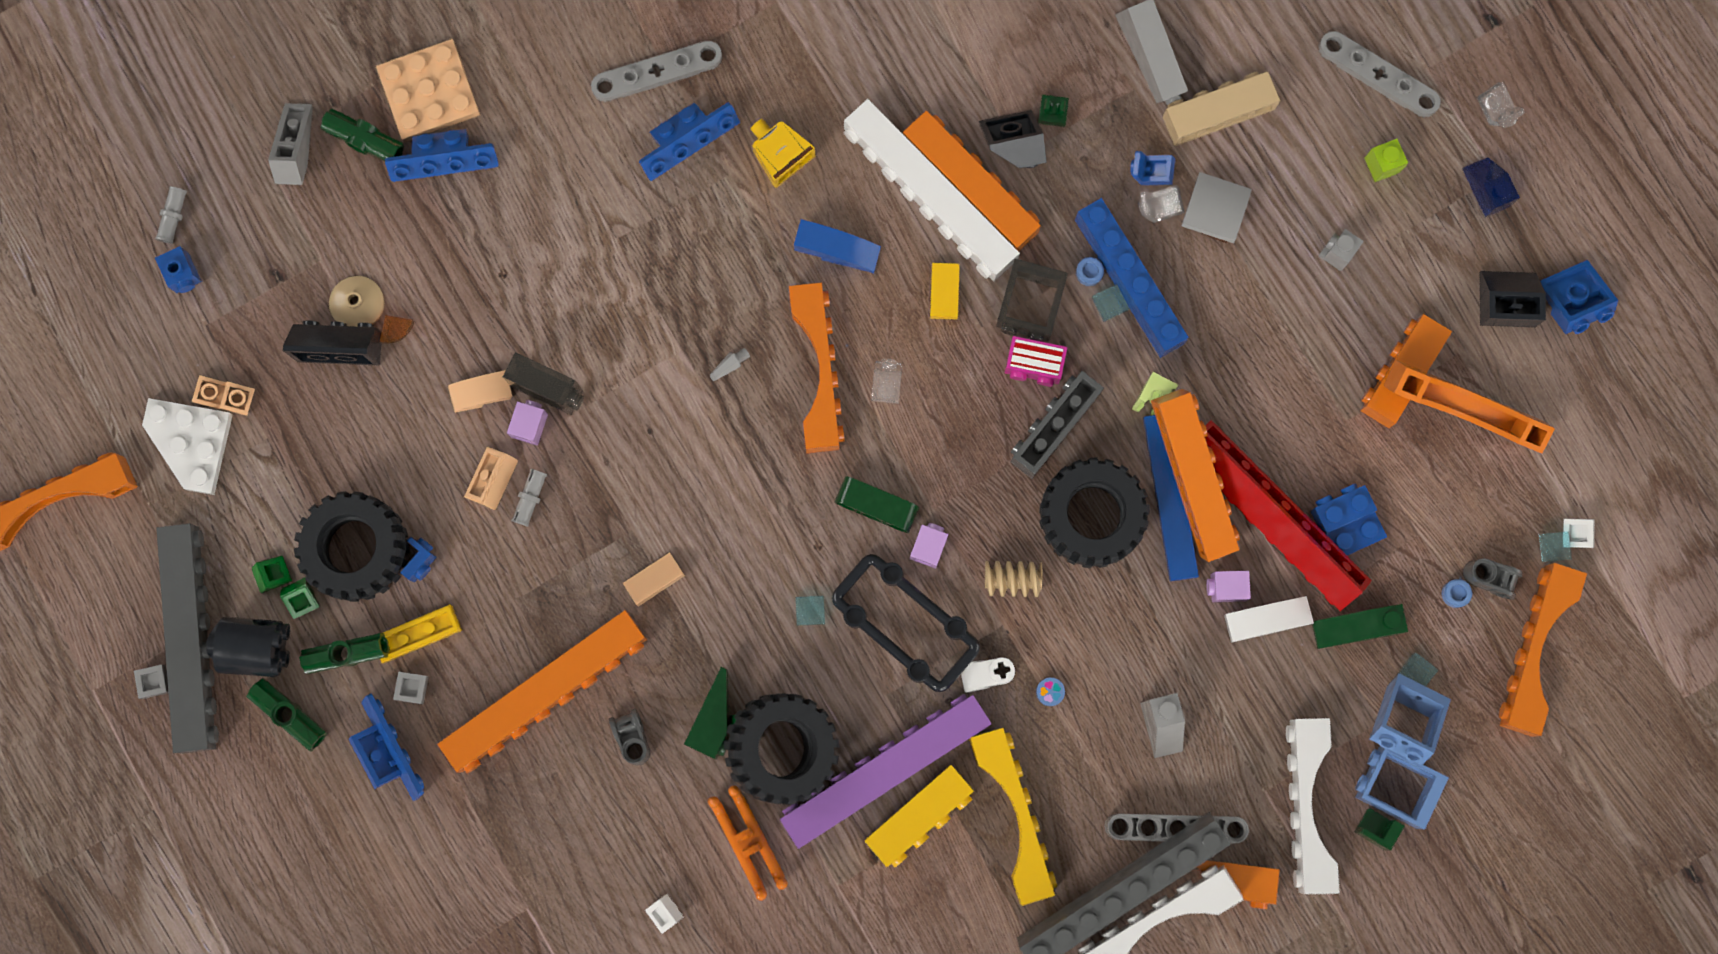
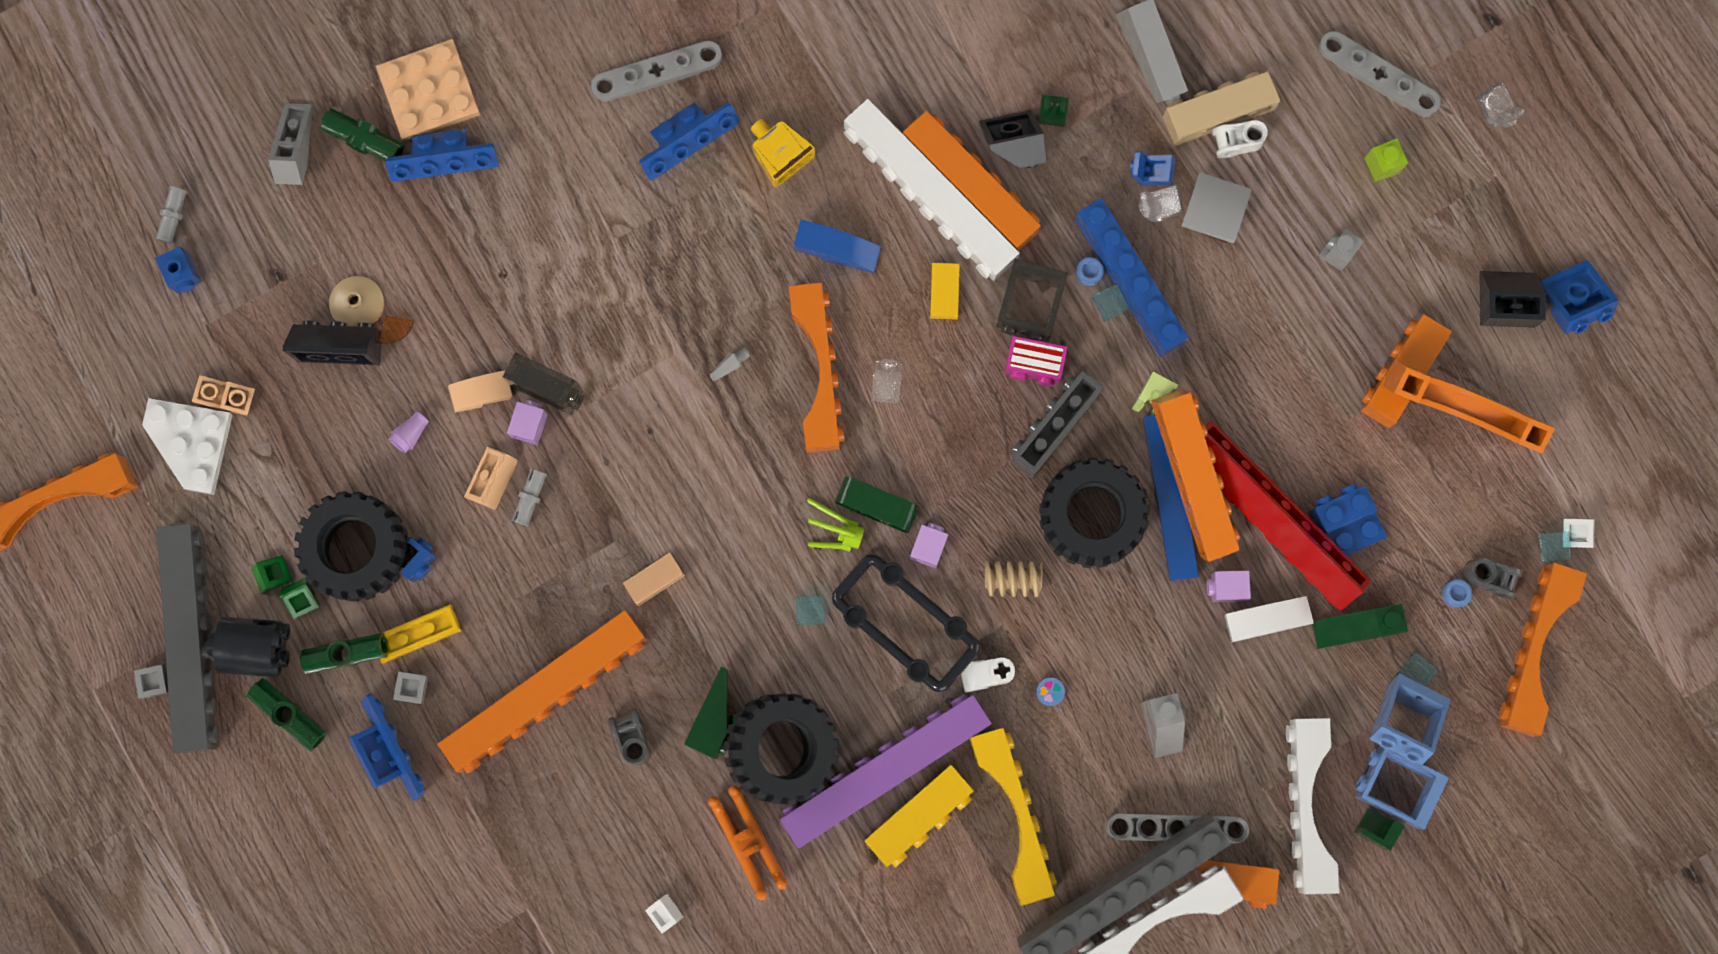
(407, 434): none -> lavender cone
(849, 535): none -> lime plant
(1233, 138): none -> white piece
(1491, 186): clear blue slope -> none

